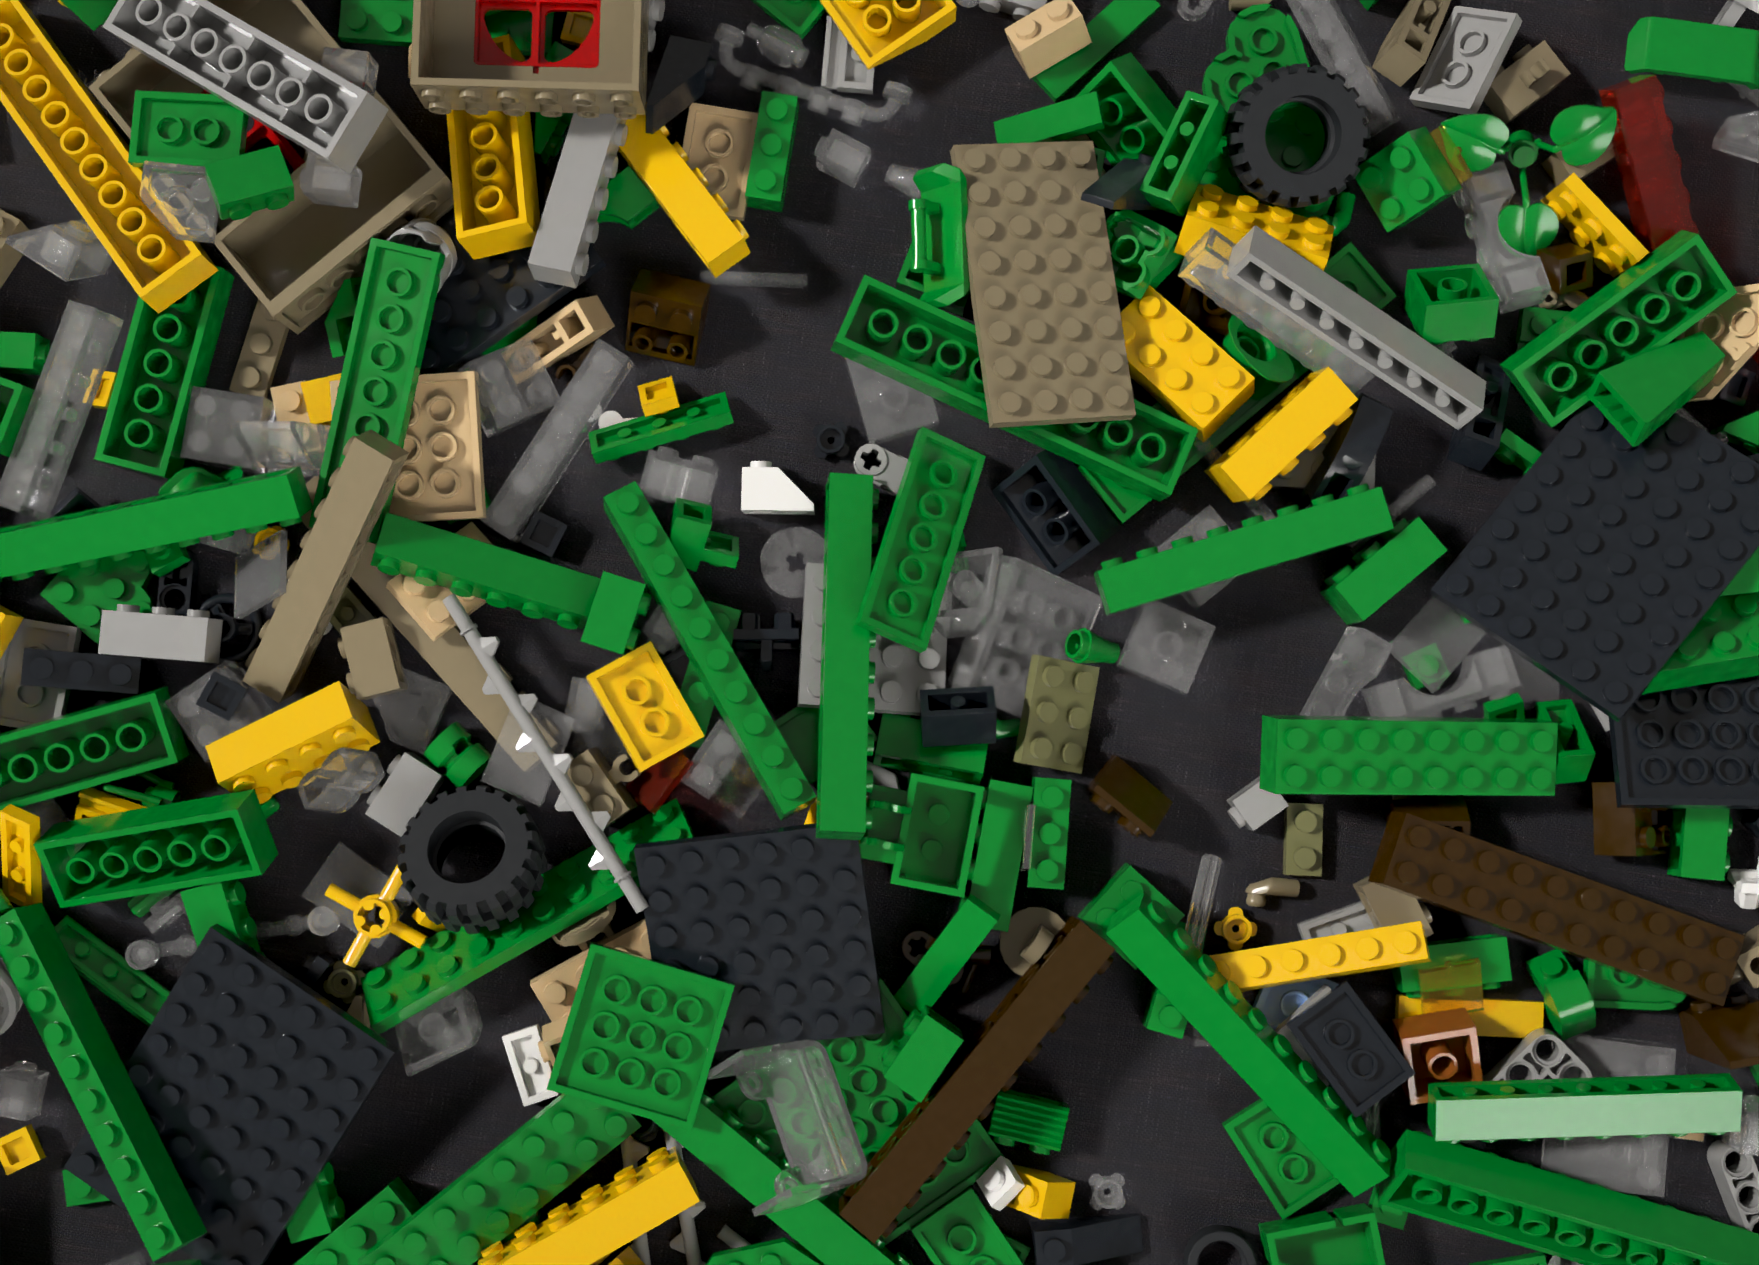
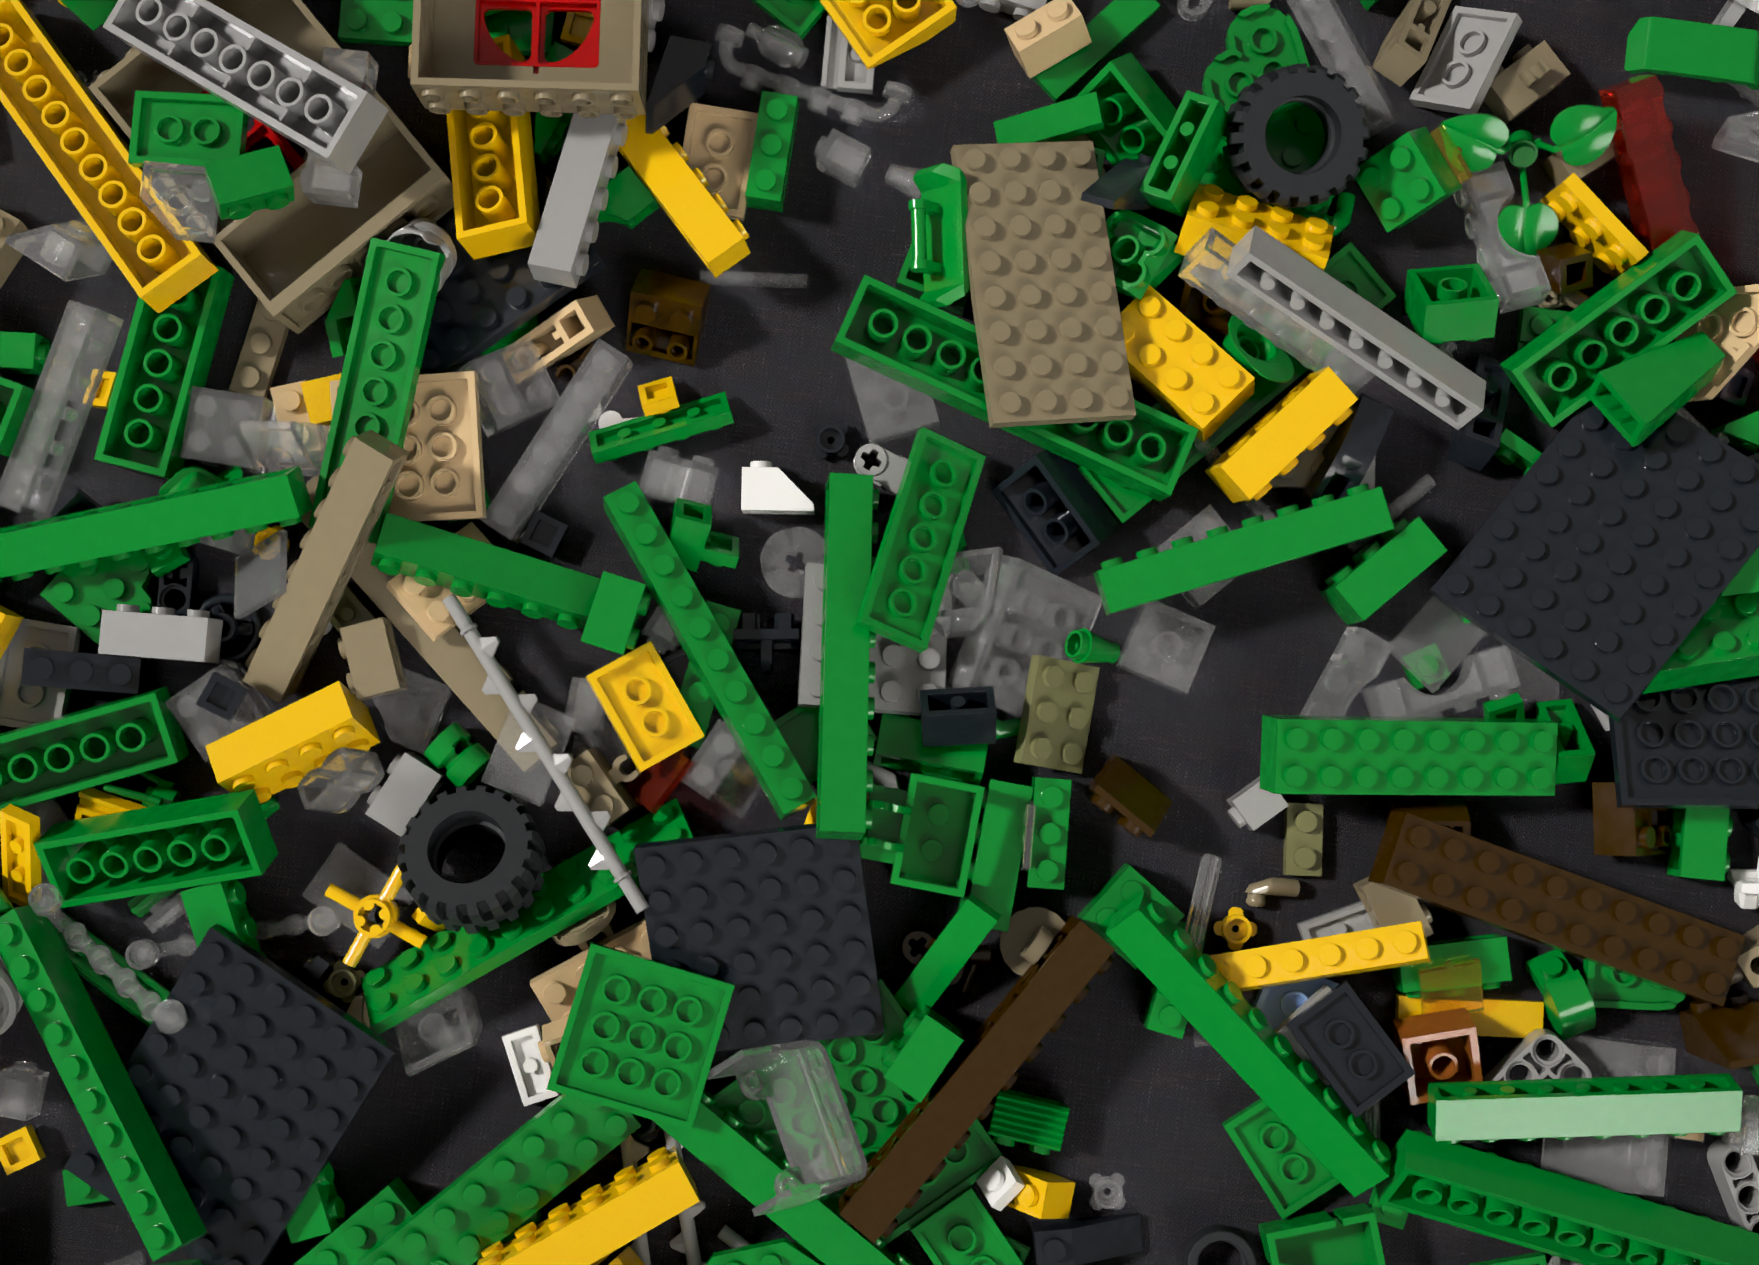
(168, 1015): none -> clear bar

